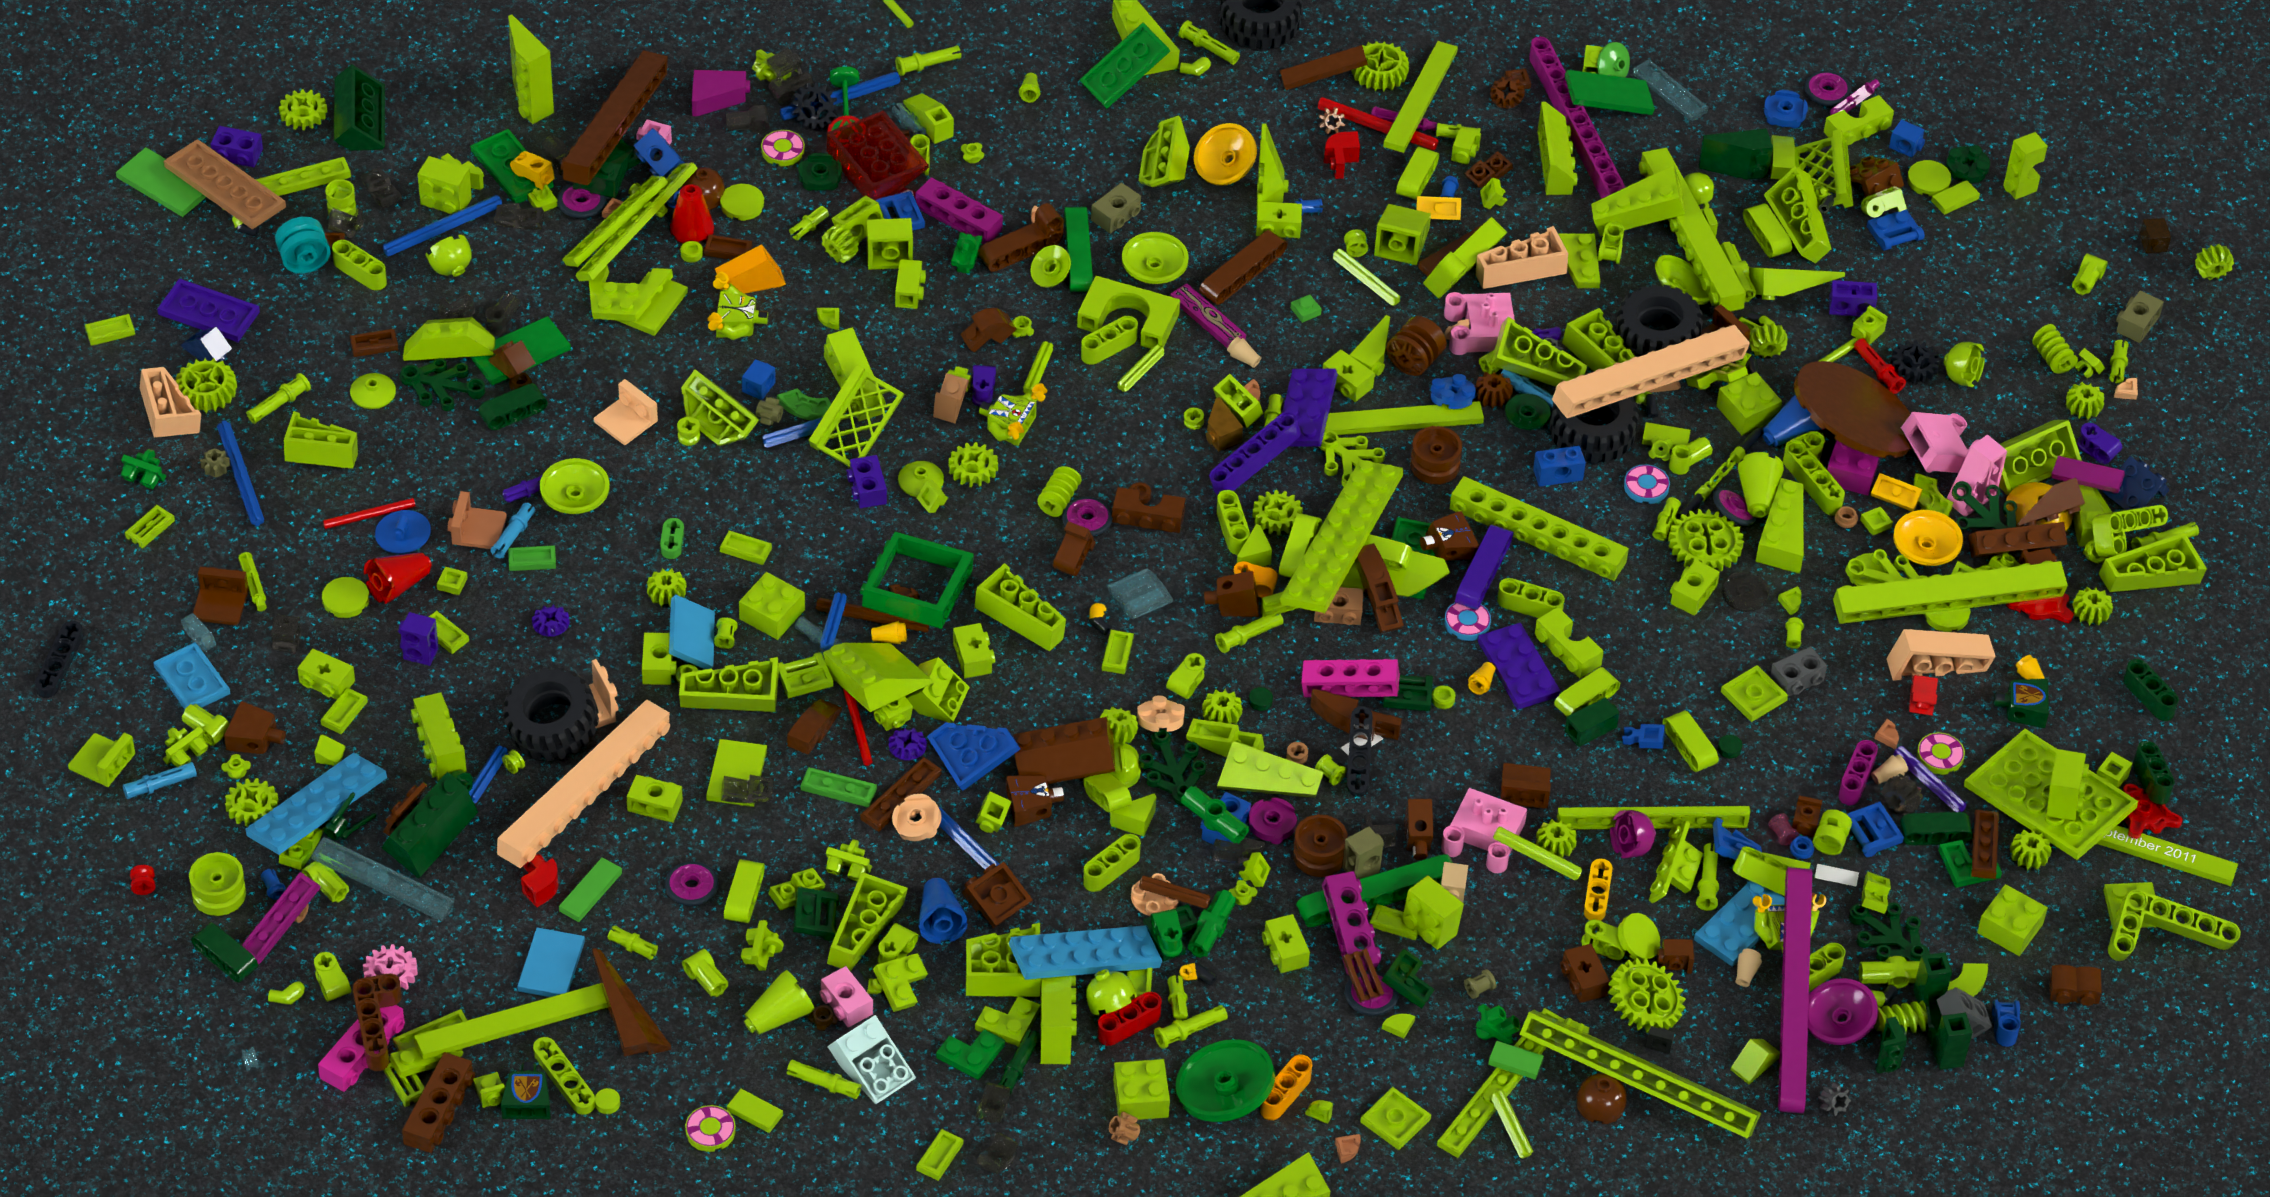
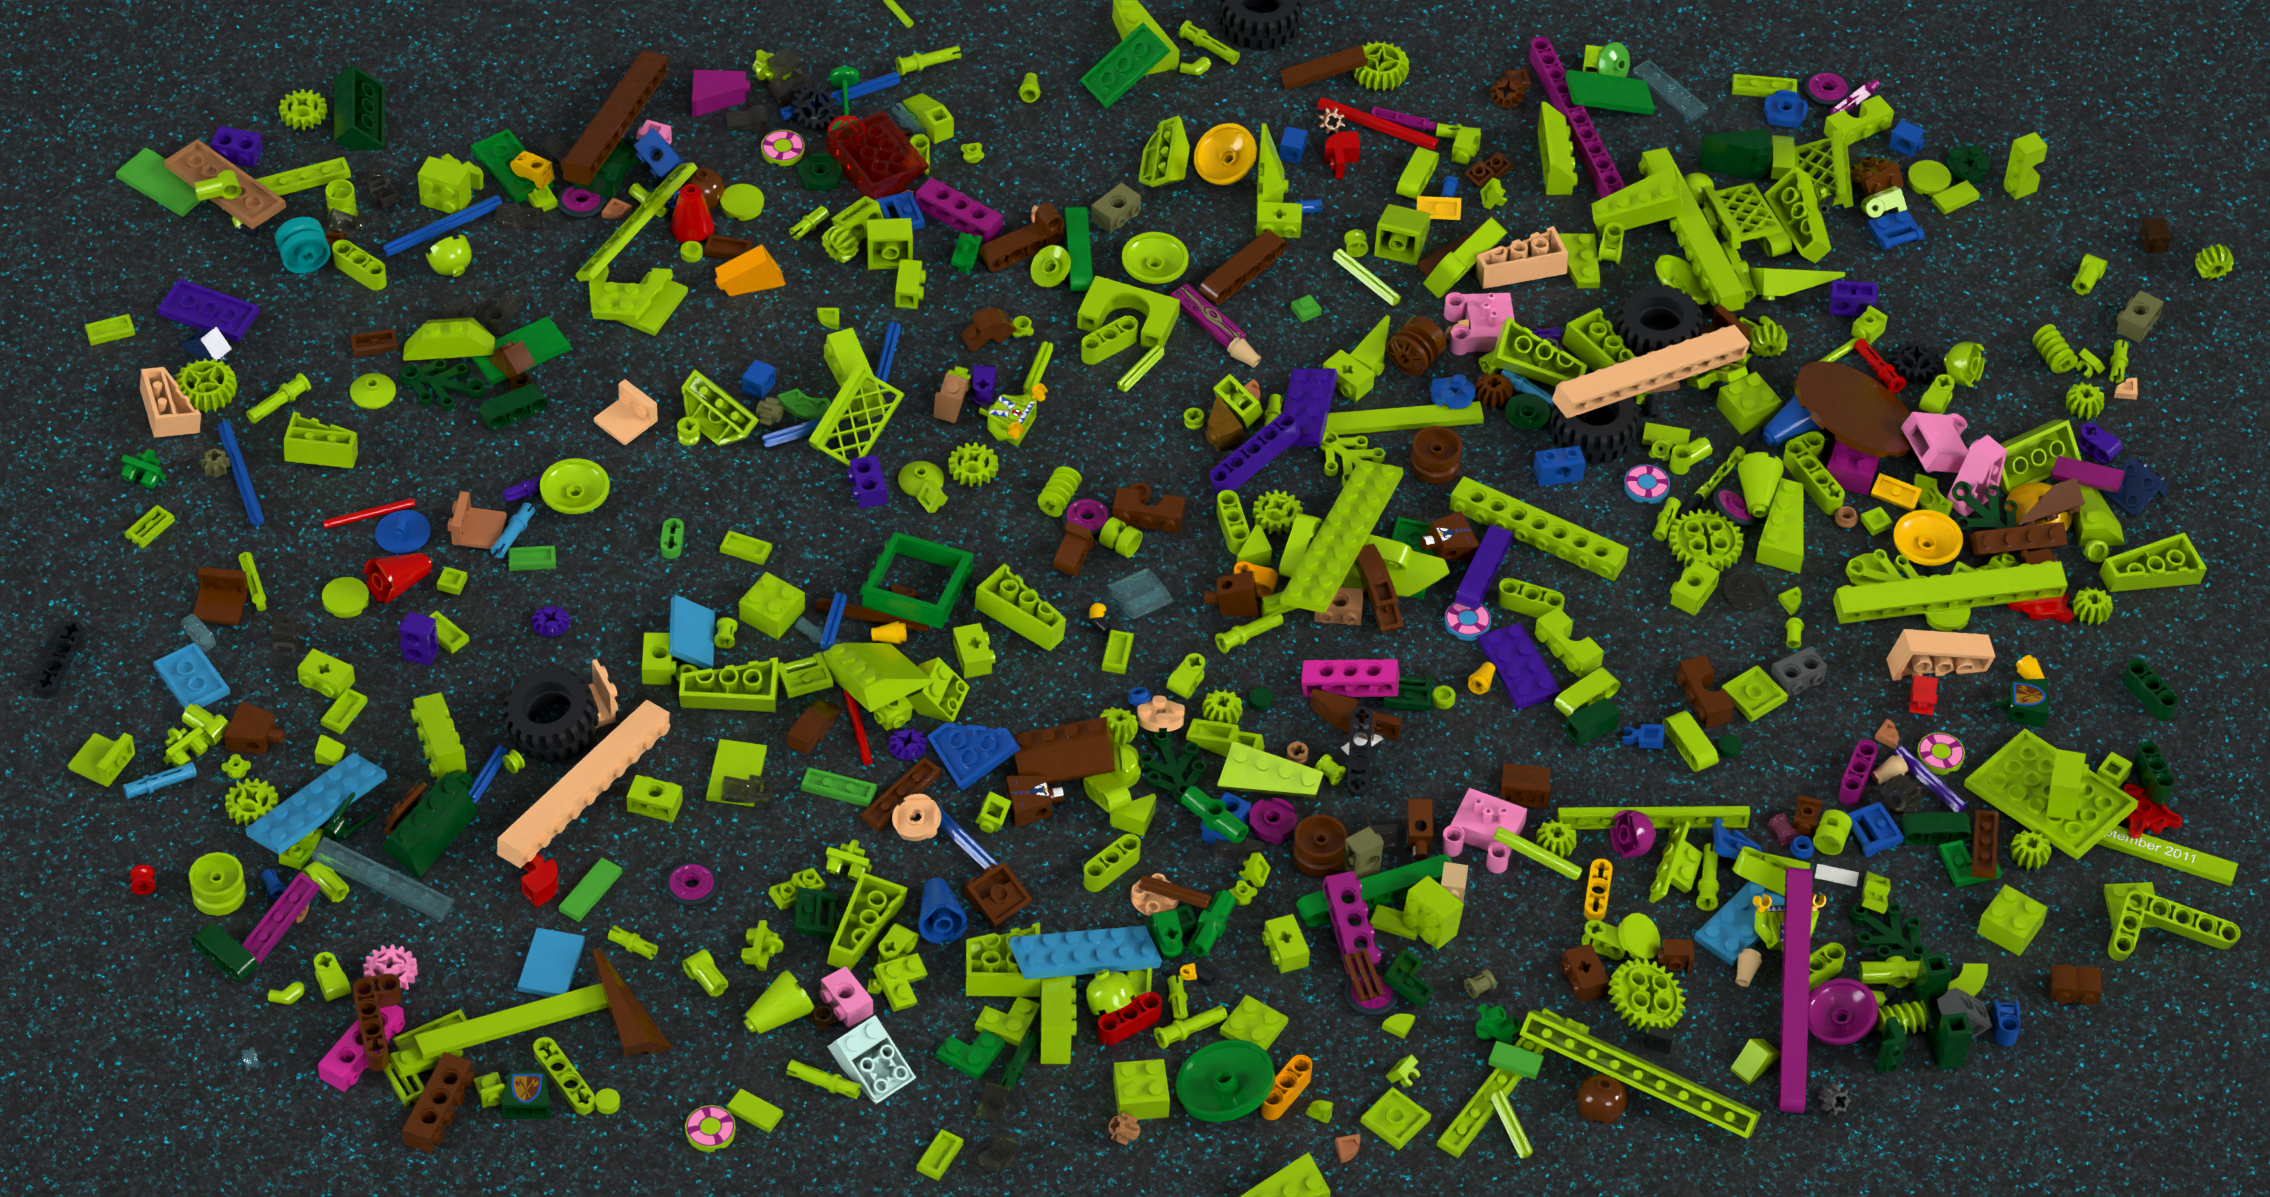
(224, 185): none -> lime piece
(530, 73): lime slope -> none
(615, 221): lime tile -> none
(665, 585): lime gear -> none
(735, 311): lime torso -> none
(744, 891): lime beam -> none
(887, 352): none -> blue axle
(1122, 538): none -> lime wheel
(1139, 696): none -> blue plate
(1254, 1023): none -> lime plate
(1293, 145): none -> blue brick
(1402, 1069): none -> lime tile
(1420, 96): lime tile -> none
(1709, 706): none -> reddish brown arch
(1726, 217): none -> lime fence
(1761, 85): none -> lime tile
(1938, 395): none -> lime piece
(2111, 527): lime beam -> none
(2155, 536): lime pin -> none

